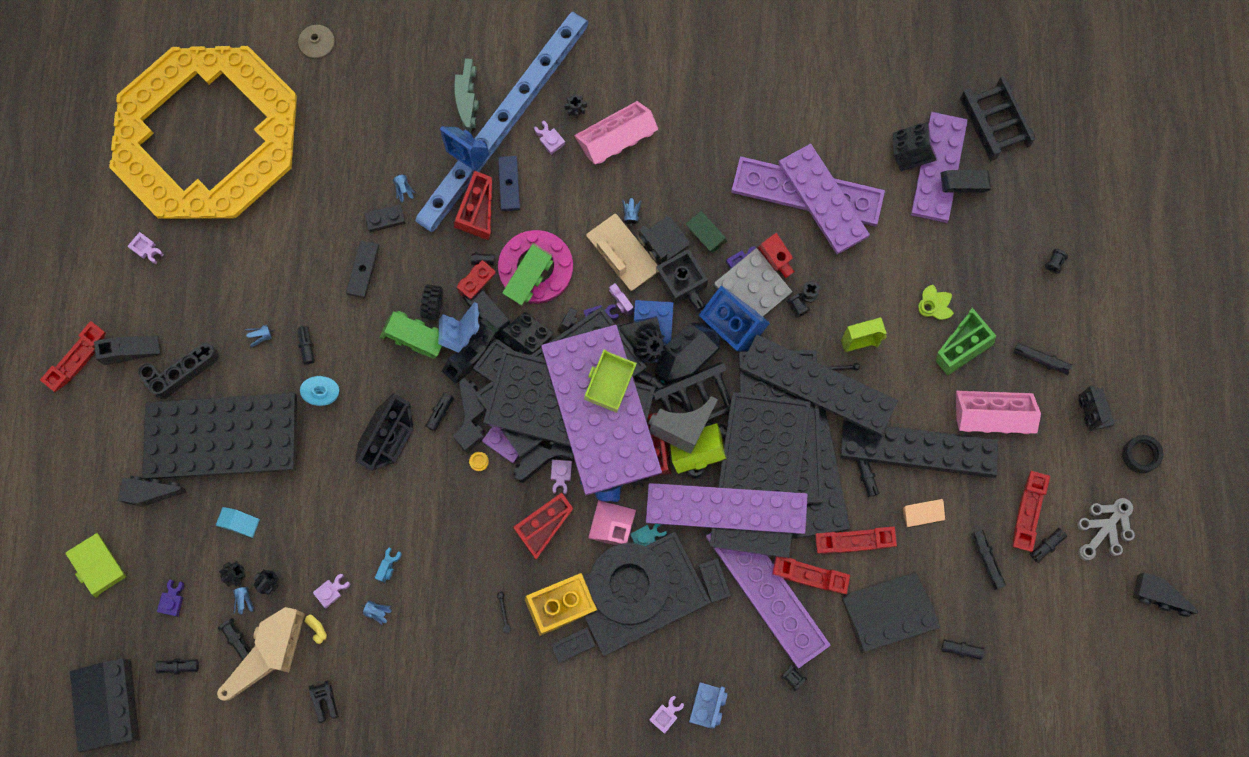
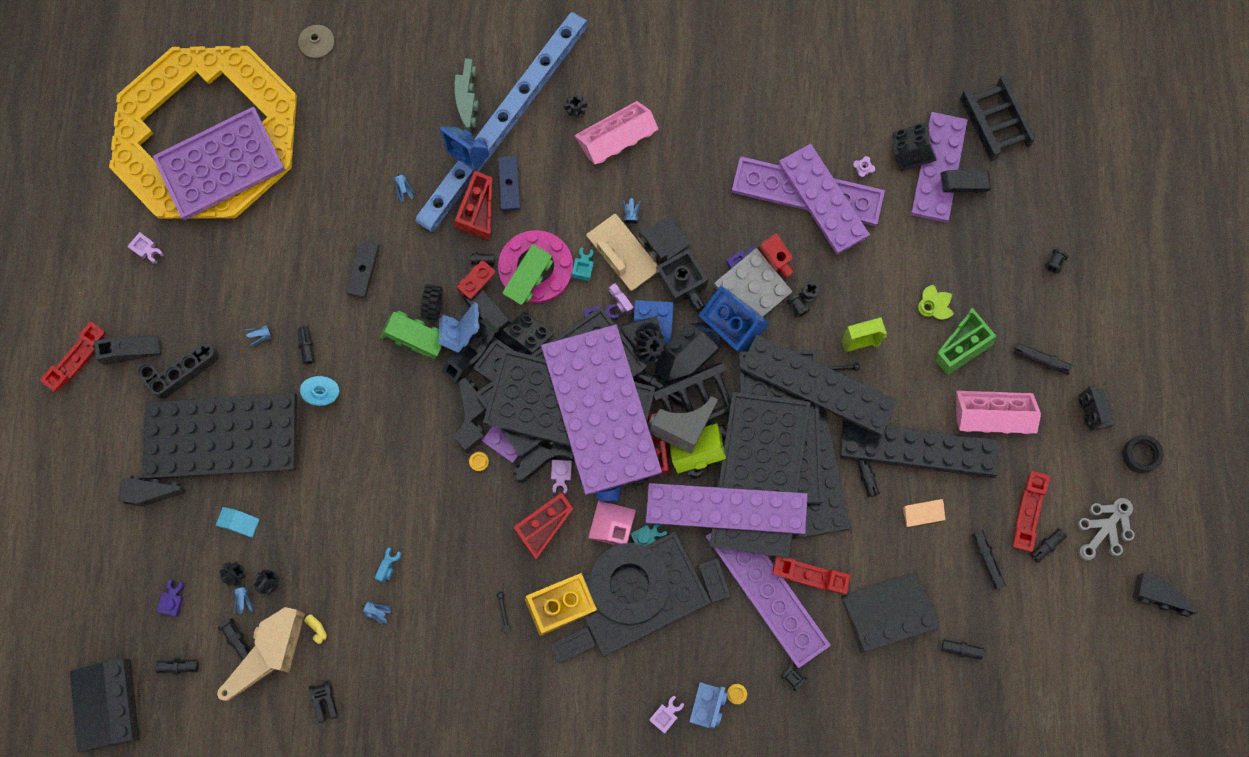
(95, 565): lime container -> none
(218, 163): none -> medium lavender plate
(329, 592): lavender plate -> none
(385, 218): black plate -> none
(385, 434): black wedge -> none
(439, 411): black pin -> none
(550, 139): lavender plate -> none
(568, 321): black plate -> none
(583, 267): none -> teal plate
(609, 381): lime container -> none
(706, 232): dark green hinge -> none
(736, 694): none -> yellow plate
(856, 540): red slope -> none
(864, 171): none -> lavender plate

